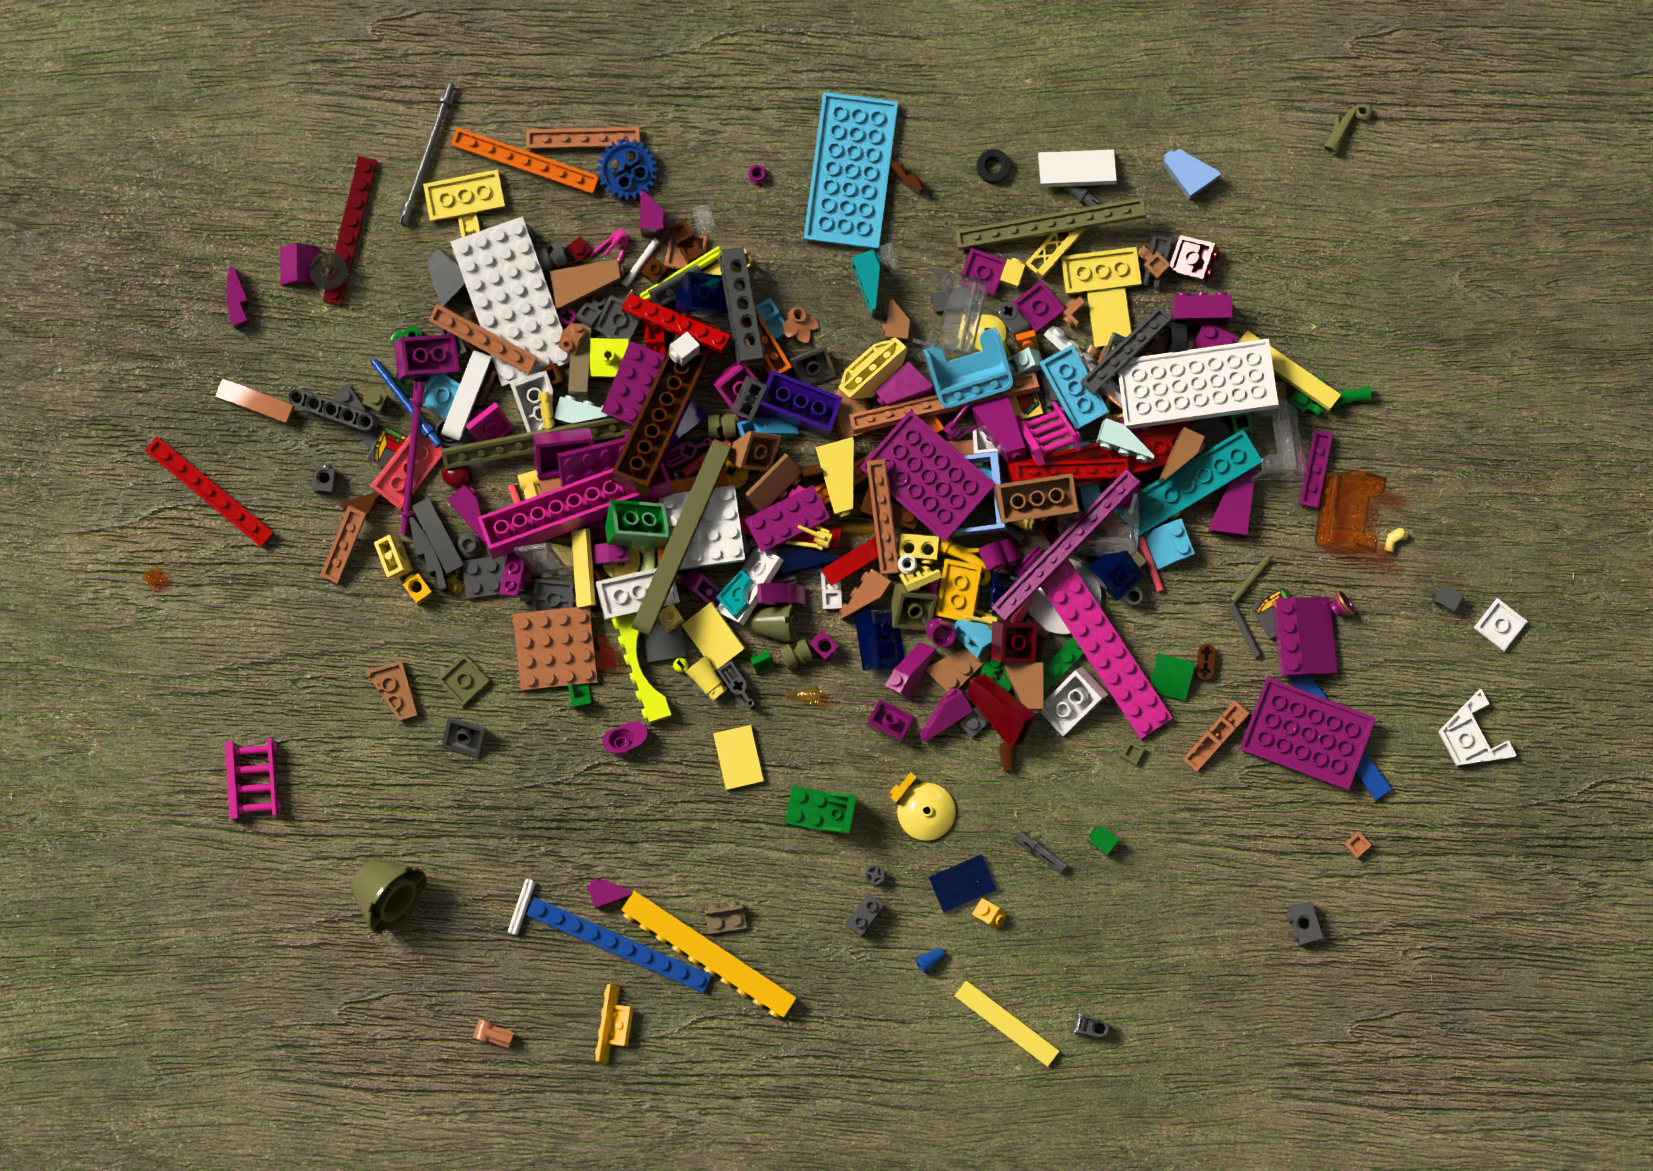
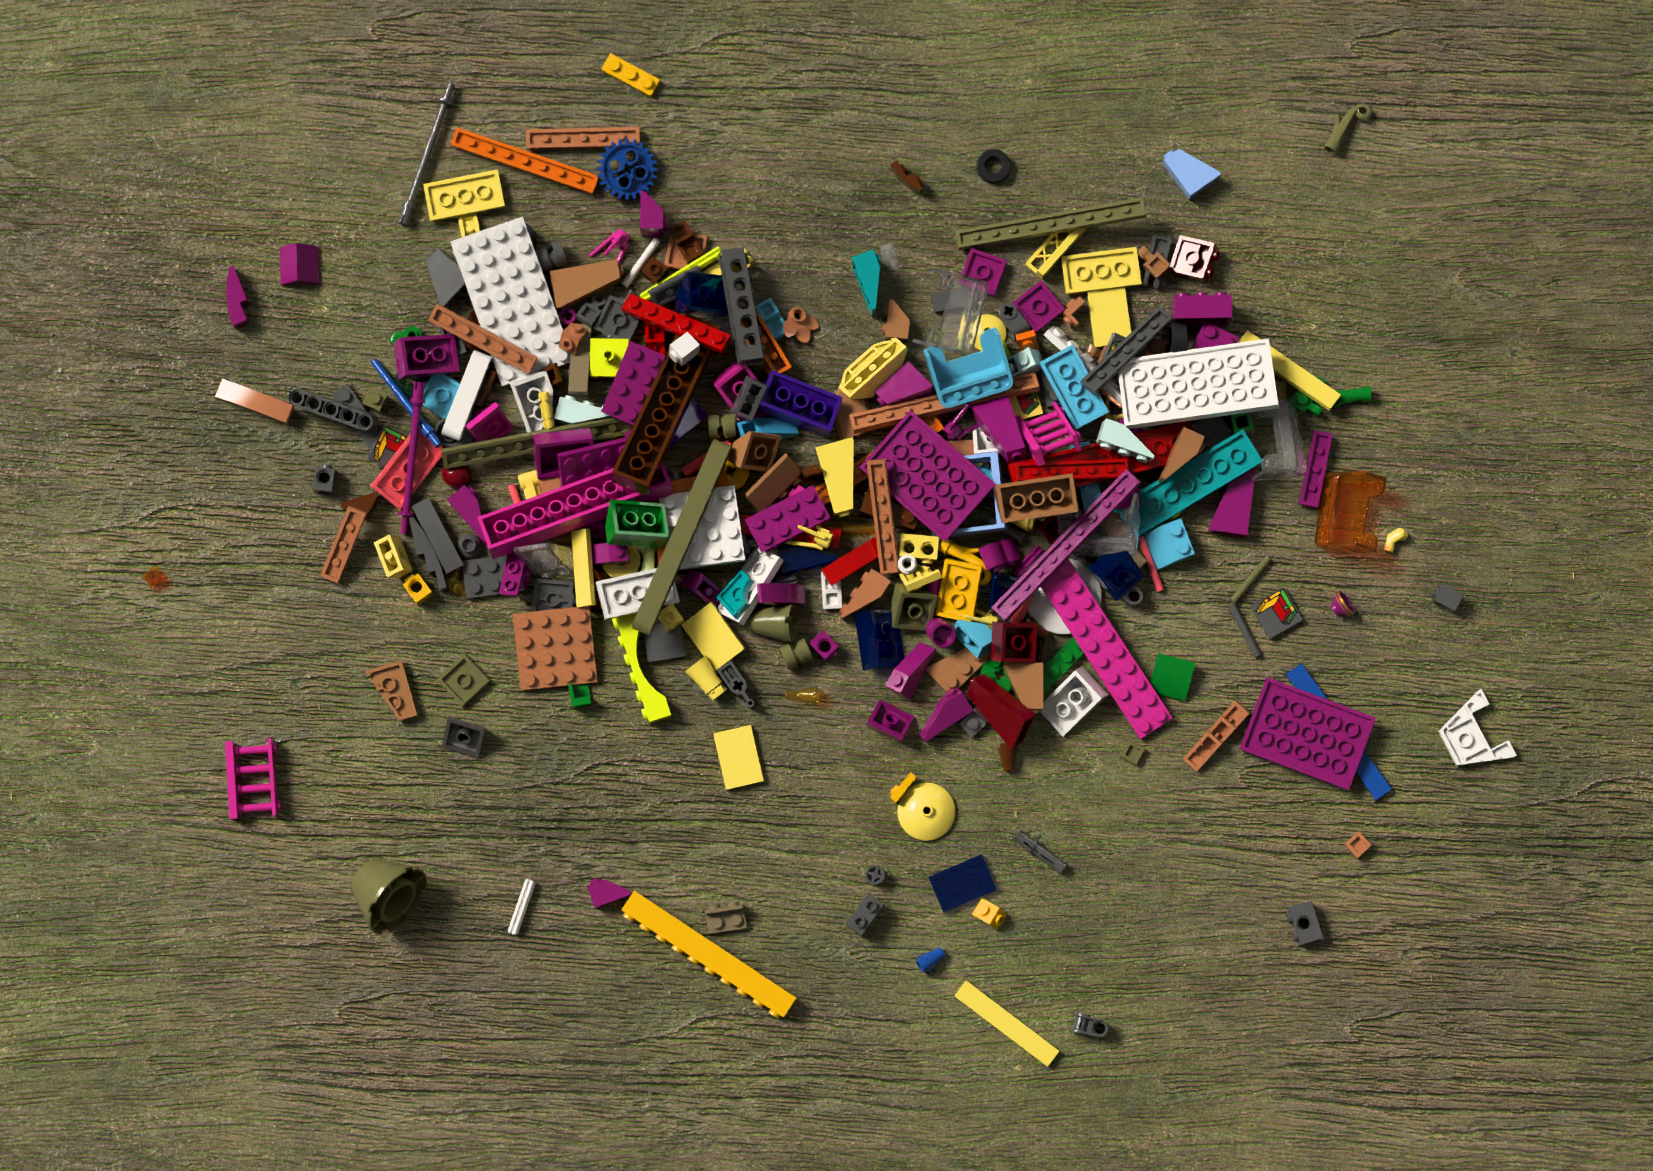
(209, 492): red plate -> none
(328, 260): clear smoke plate -> none
(352, 221): dark red plate -> none
(489, 1032): nougat piece -> none
(578, 249): dark red plate -> none
(605, 657): clear red plate -> none
(614, 1024): yellow bracket -> none
(619, 945): blue plate -> none
(625, 738): magenta piece -> none
(630, 75): none -> yellow plate
(676, 456): magenta piece -> none
(677, 668): neon yellow hinge -> none
(703, 219): clear brick -> none
(757, 168): magenta plate -> none
(762, 662): green tile -> none
(813, 366): flat silver slope -> none
(821, 810): green bracket -> none
(850, 170): medium azure plate -> none
(1012, 273): light yellow brick -> none
(1077, 168): white tile -> none
(1083, 195): dark grey pin -> none
(1102, 840): green brick -> none
(1210, 662): reddish brown beam -> none
(1304, 636): magenta slope -> none
(1500, 624): white tile -> none

